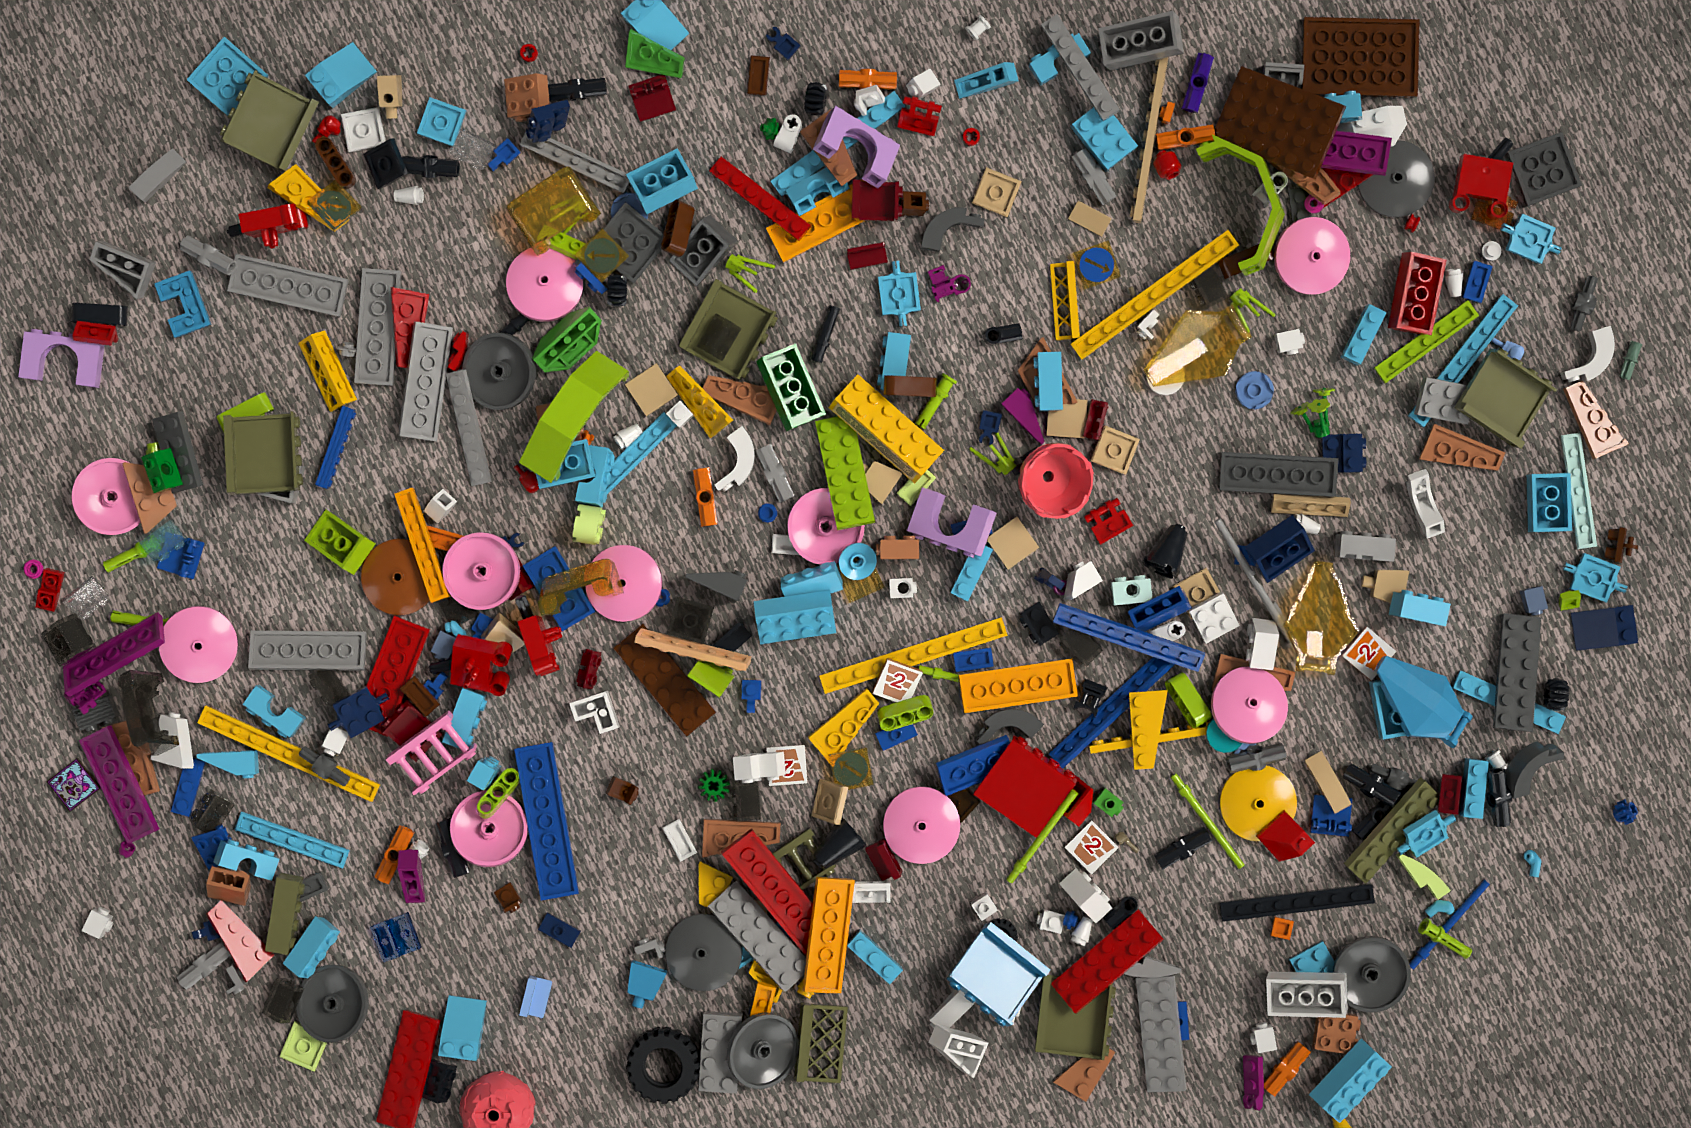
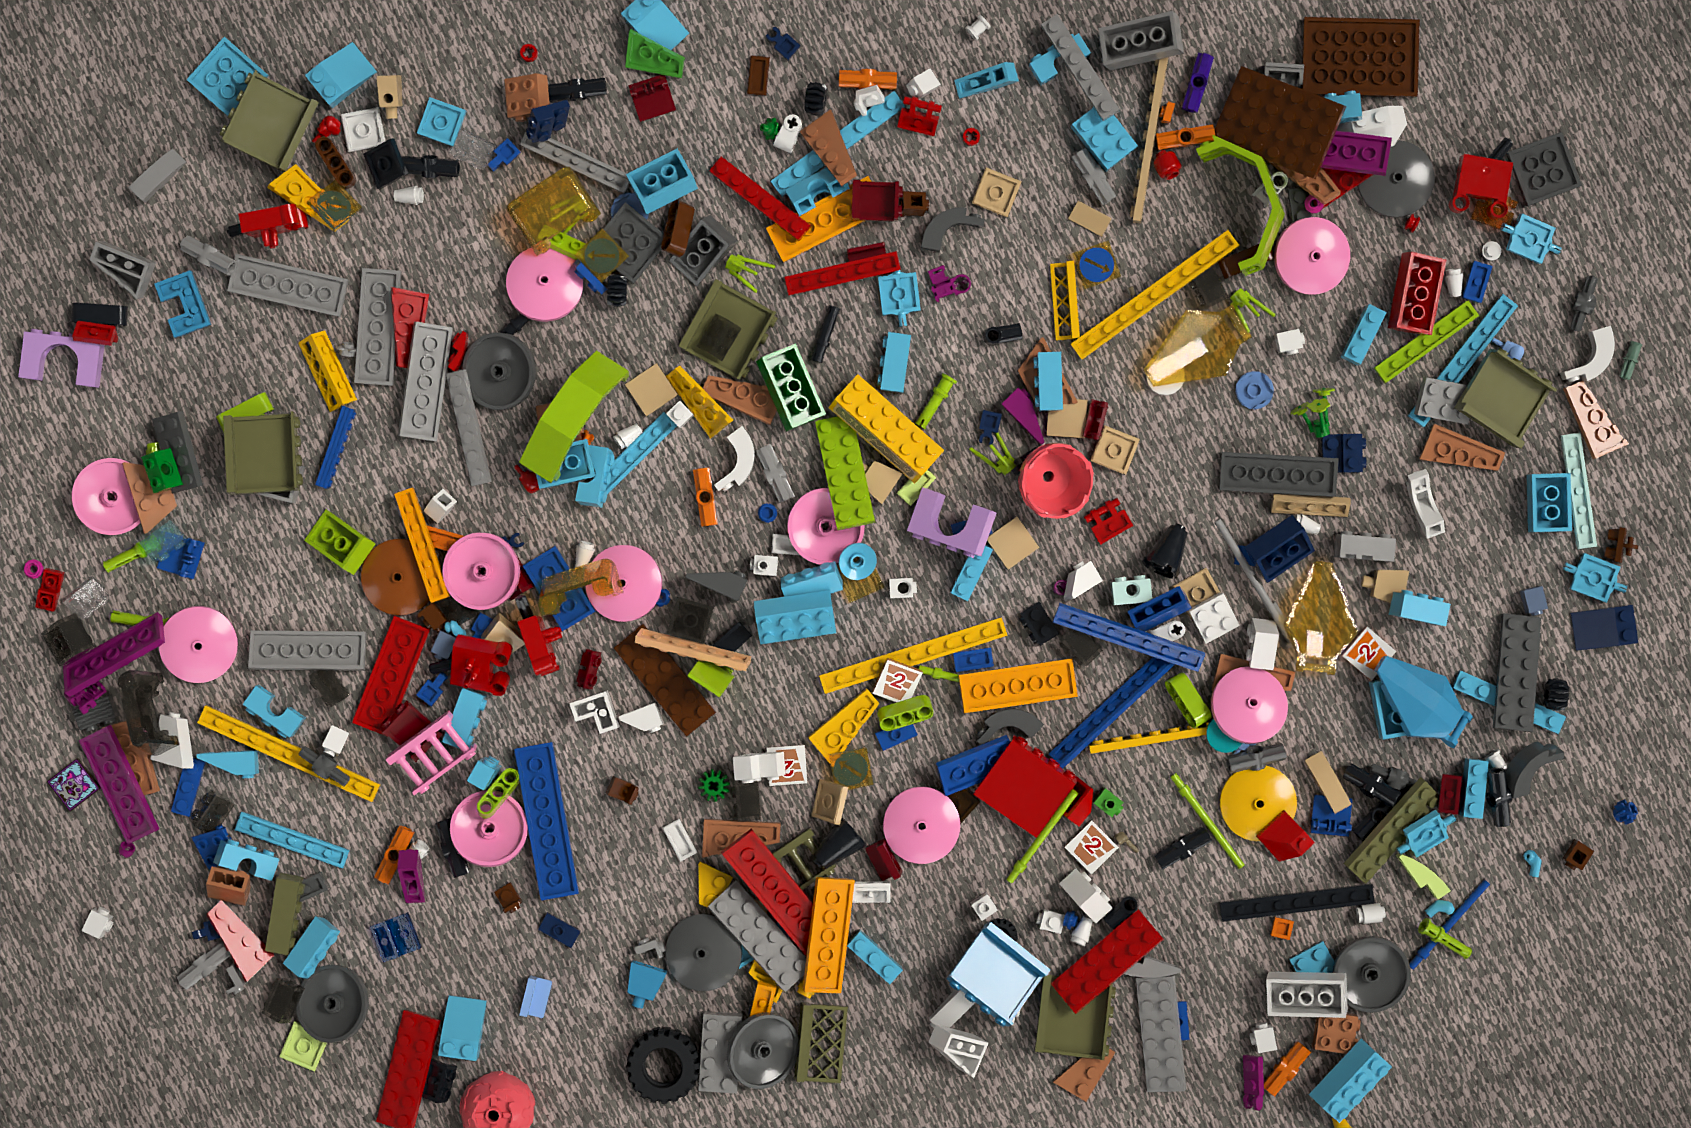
(358, 712): dark blue plate -> none
(420, 696): reddish brown tile -> none
(433, 617): none -> reddish brown brick
(568, 340): bright green wedge -> none
(584, 553): none -> white cone
(588, 524): yellowish green brick -> none
(644, 718): none -> white slope
(751, 691): blue plate -> none
(764, 565): none -> white brick
(842, 273): none -> red plate
(880, 148): lavender arch -> none
(898, 549): nougat brick -> none
(910, 386): reddish brown beam -> none
(1049, 579): dark blue plate -> none
(1092, 689): black piece -> none
(1146, 723): yellow wing -> none
(1149, 321): white bracket -> none
(1370, 913): none -> white brick
(1569, 600): lime plate -> none
(1584, 855): none -> reddish brown brick

